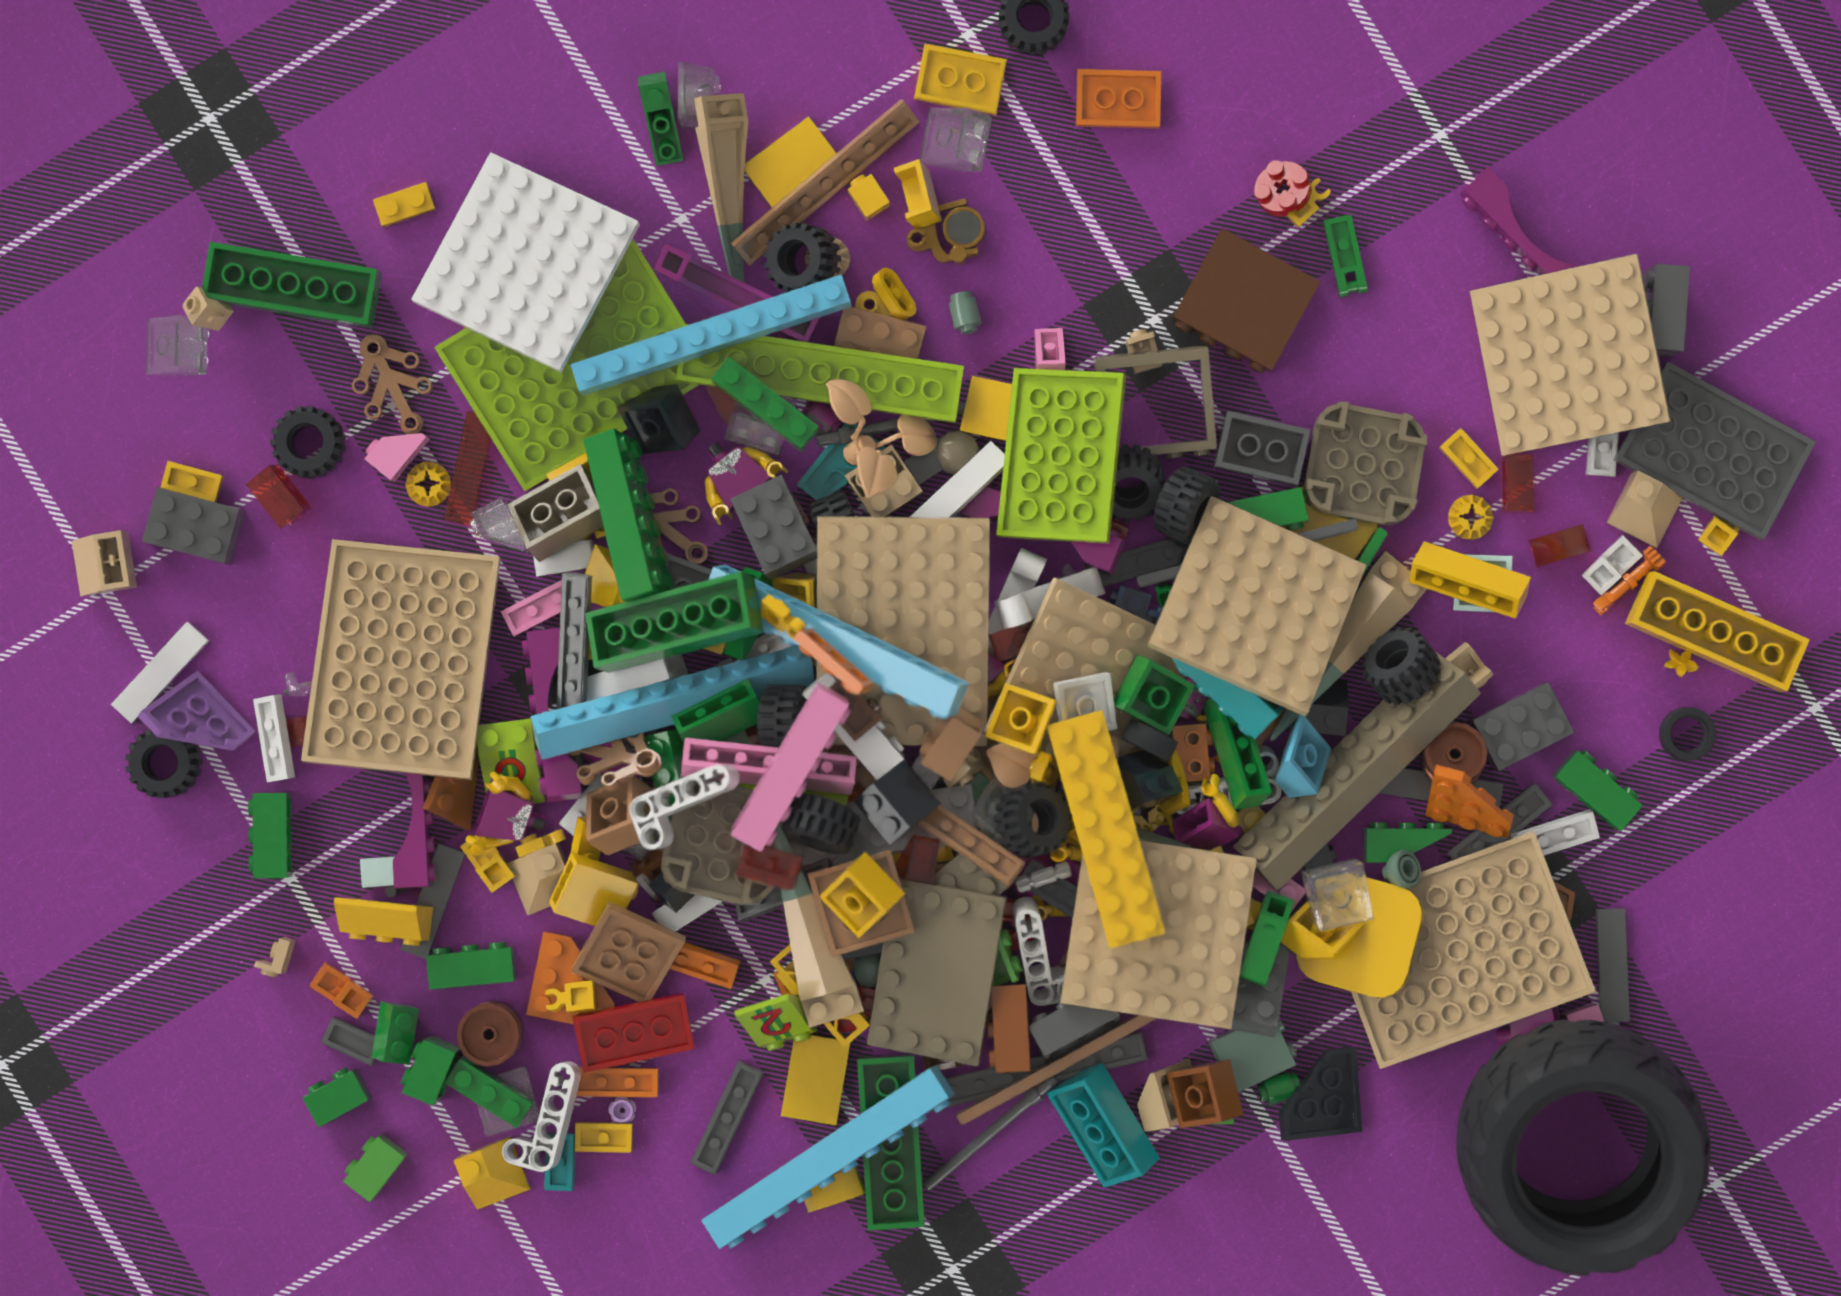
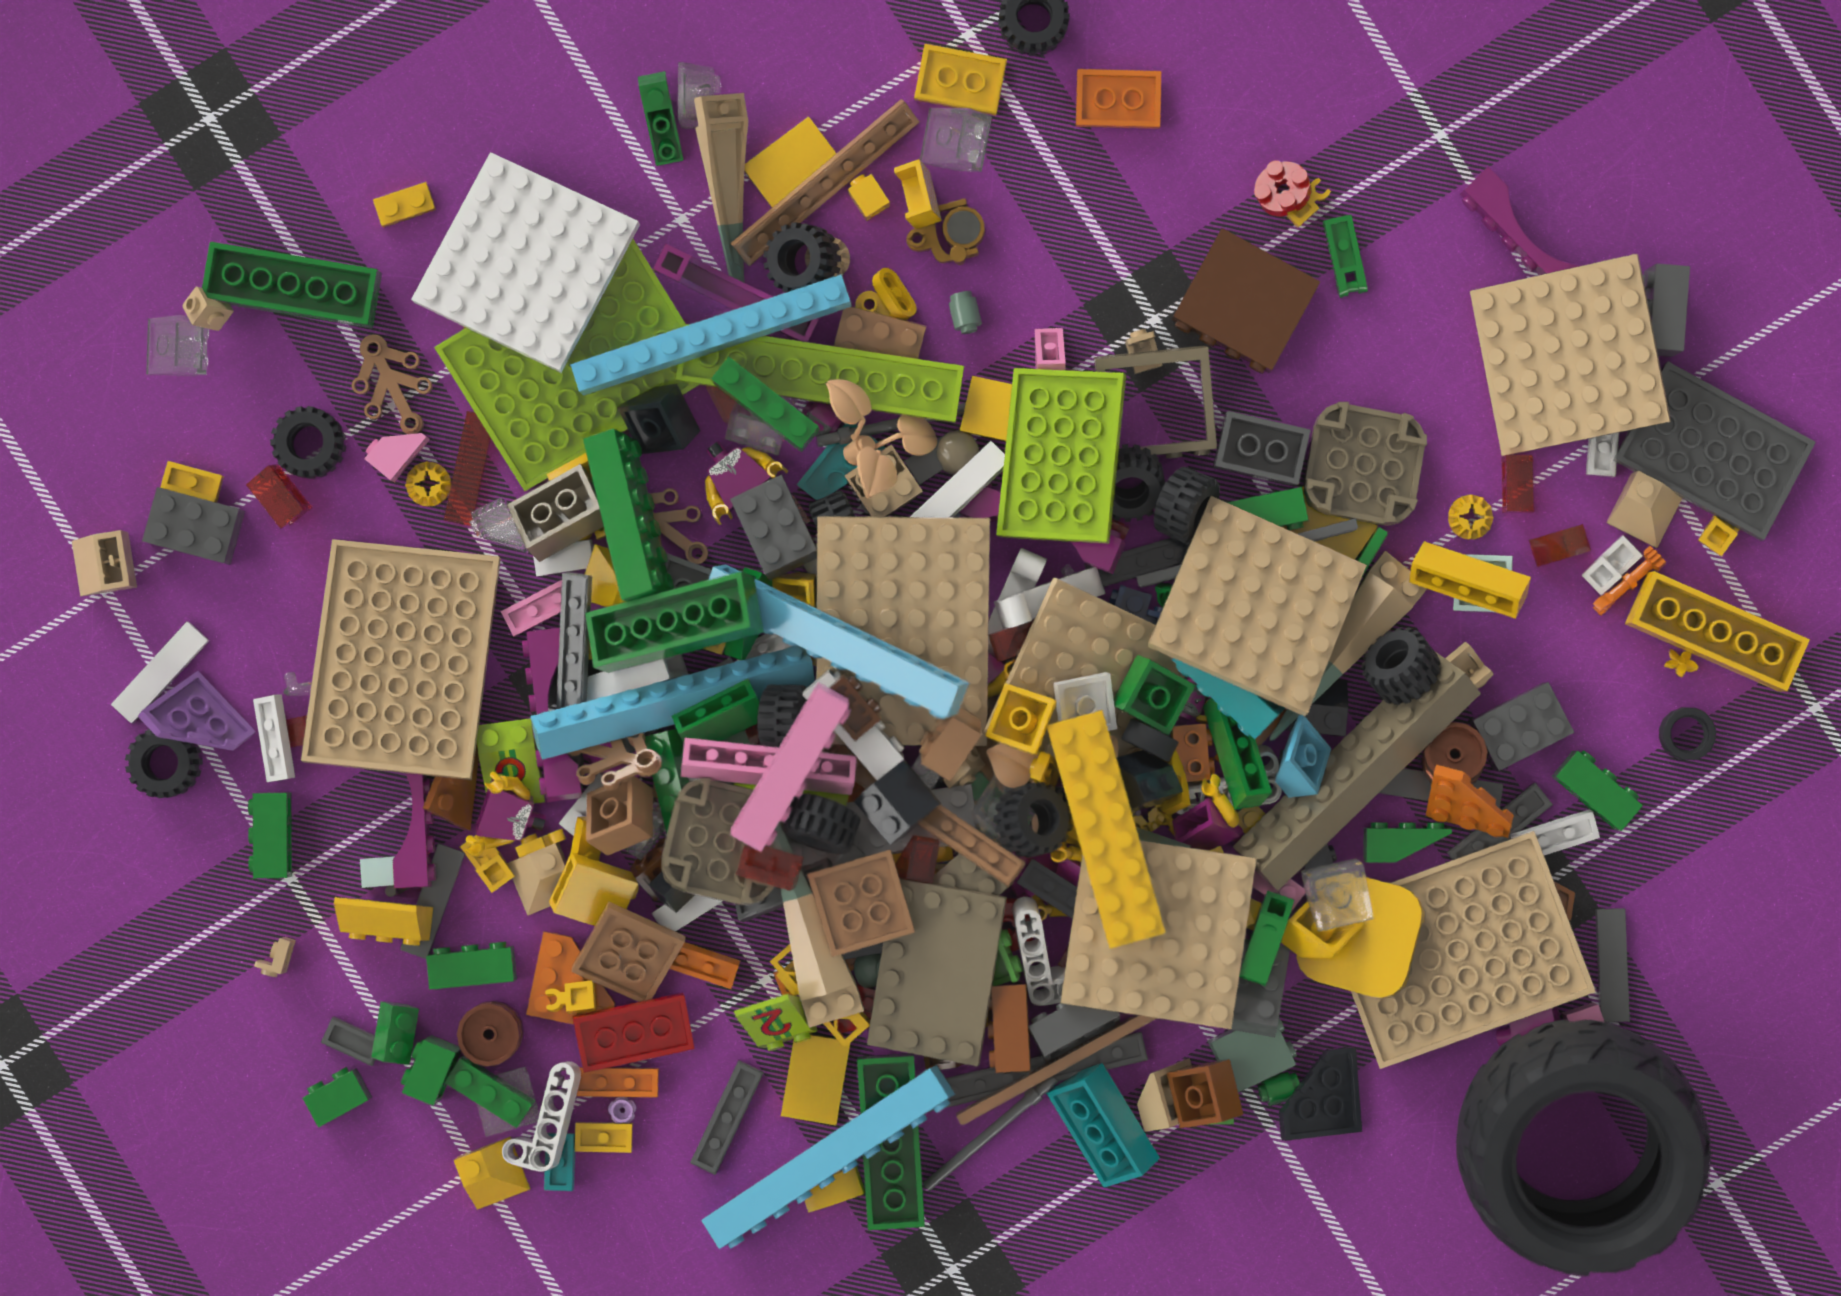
(341, 990): orange slope -> none
(375, 1166): bright green brick -> none
(685, 798): white beam -> none
(779, 616): yellow plate -> none
(833, 662): orange plate -> none
(862, 895): yellow slope -> none
(1043, 877): light grey axle -> none
(1402, 869): sand green brick -> none
(1468, 458): yellow plate -> none

